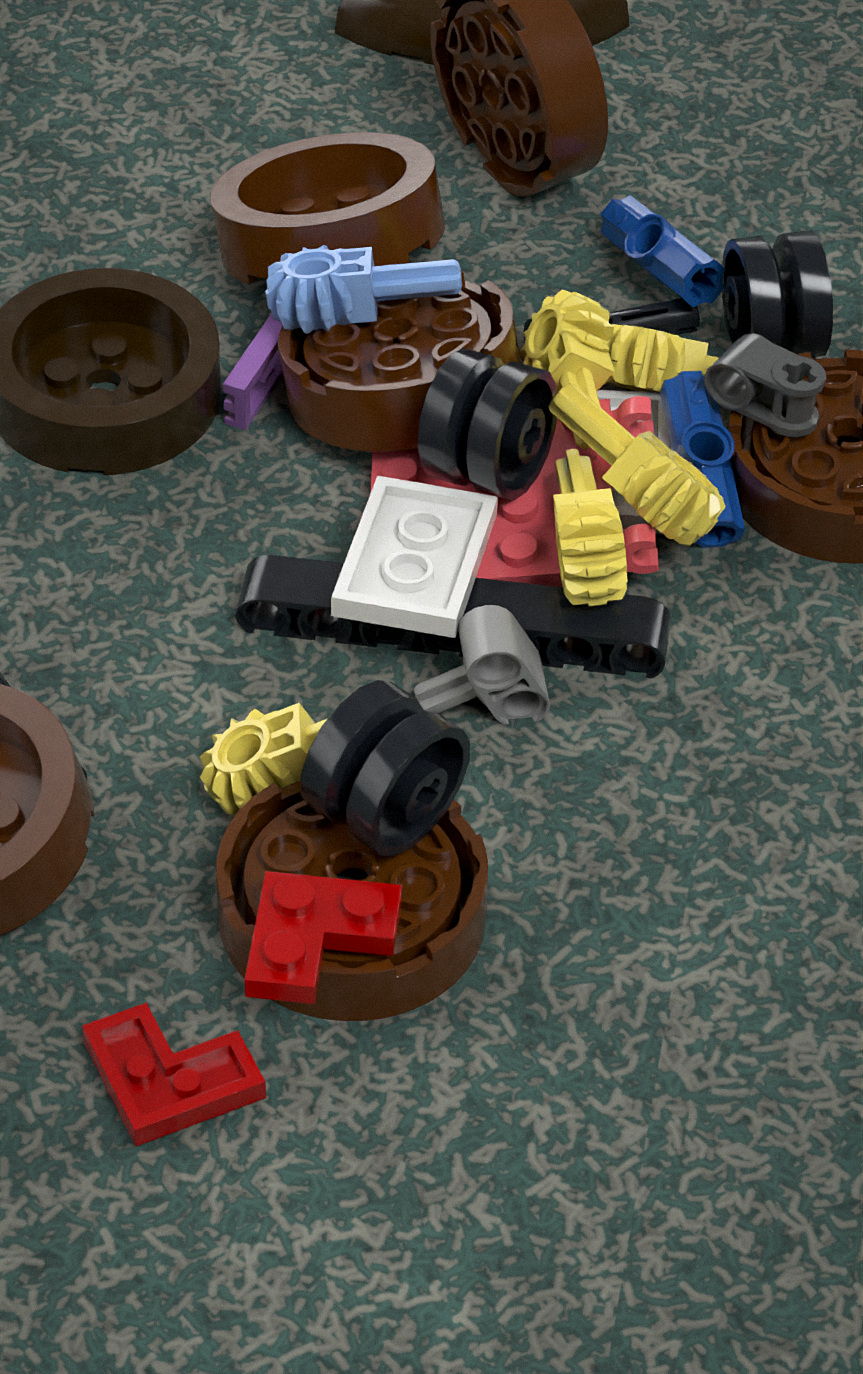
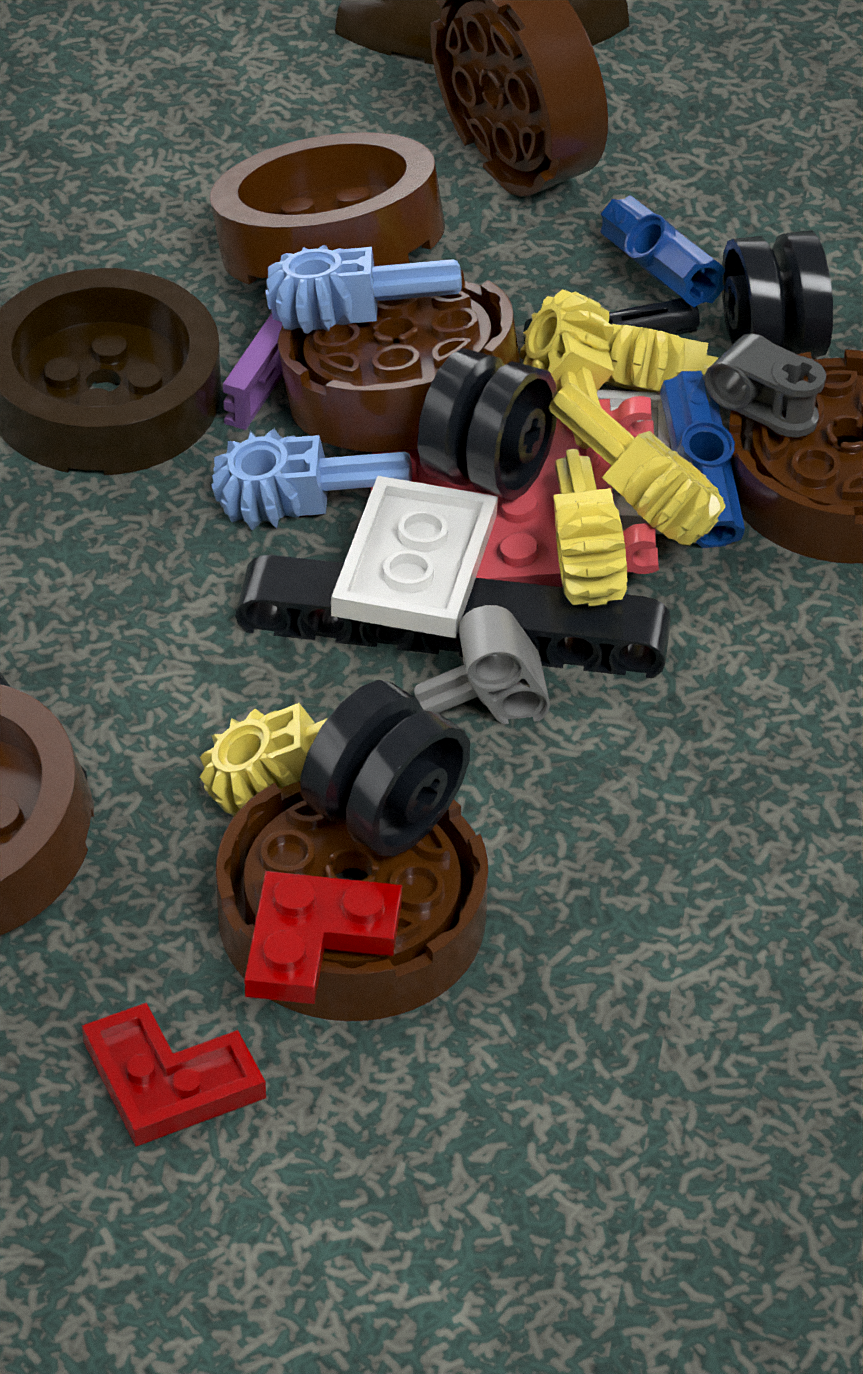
(292, 477): none -> light blue gear

